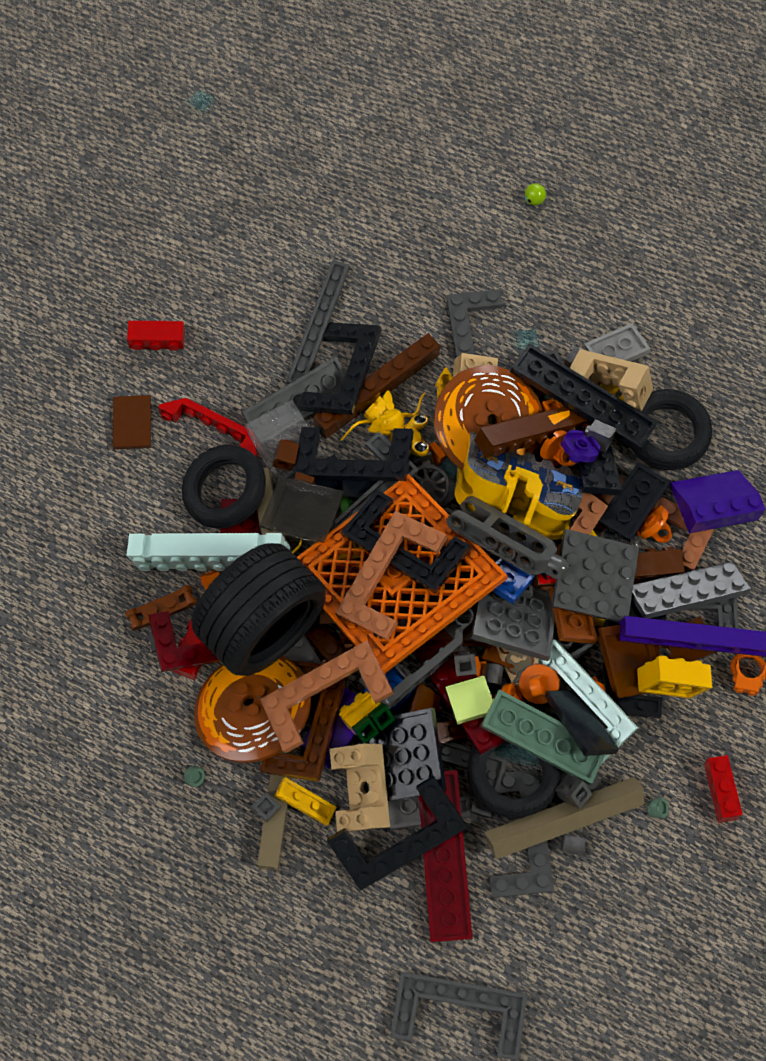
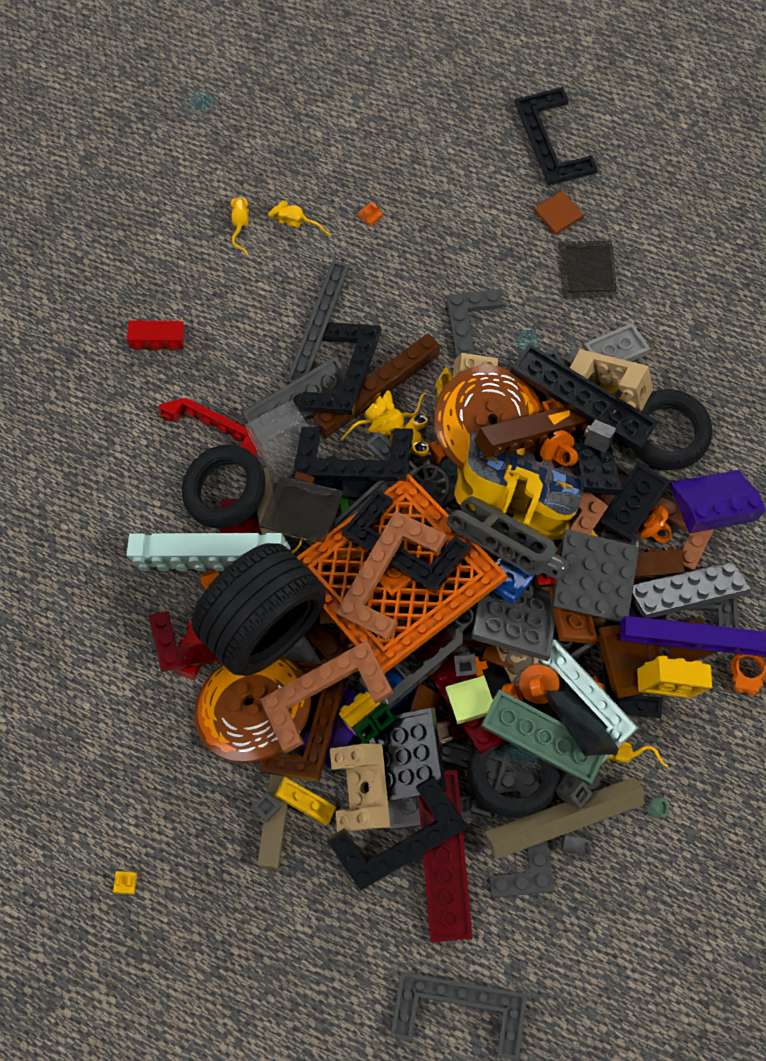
(125, 883): none -> yellow tile
(132, 422): reddish brown tile -> none
(166, 603): dark orange plate -> none
(194, 776): sand green tile -> none
(239, 217): none -> yellow animal
(285, 455): reddish brown brick -> none
(291, 215): none -> yellow animal
(370, 214): none -> orange tile
(493, 675): flat silver brick -> none
(528, 112): none -> black plate
(535, 194): lime piece -> none
(558, 212): none -> dark orange tile
(580, 446): dark purple plate -> none
(587, 269): none -> clear smoke piece
(626, 753): none -> yellow animal
(723, 789): red brick -> none

